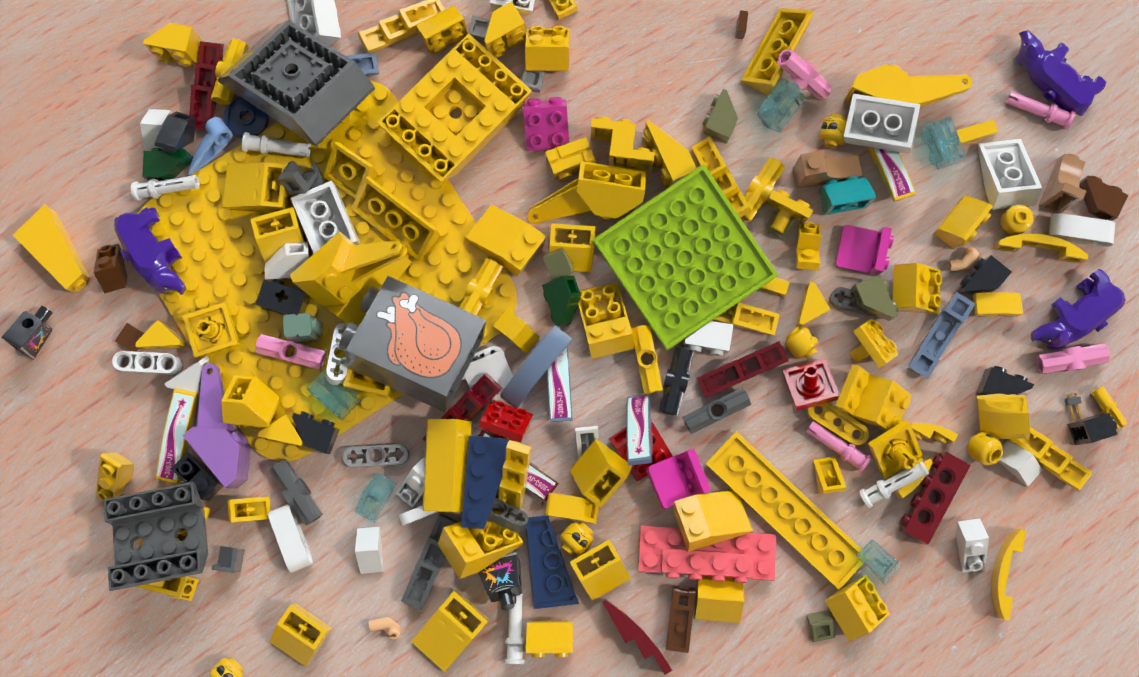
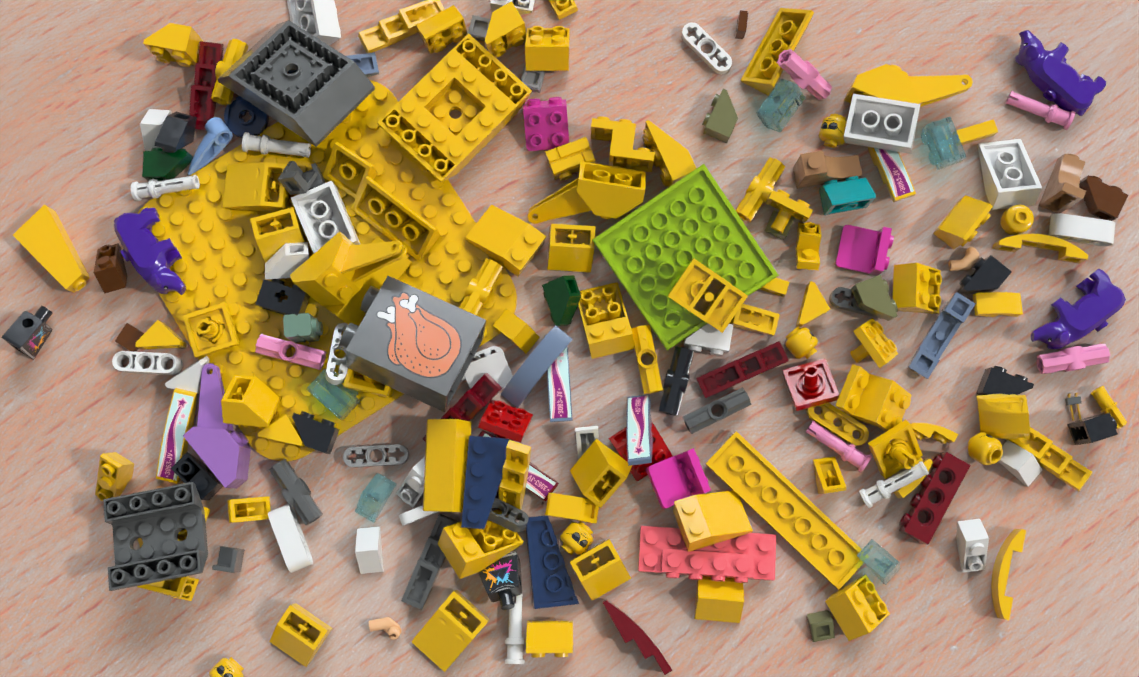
(558, 264): olive slope -> none
(680, 620): reddish brown plate -> none
(691, 41): none -> white beam
(707, 295): none -> yellow bracket
(709, 155): yellow slope -> none

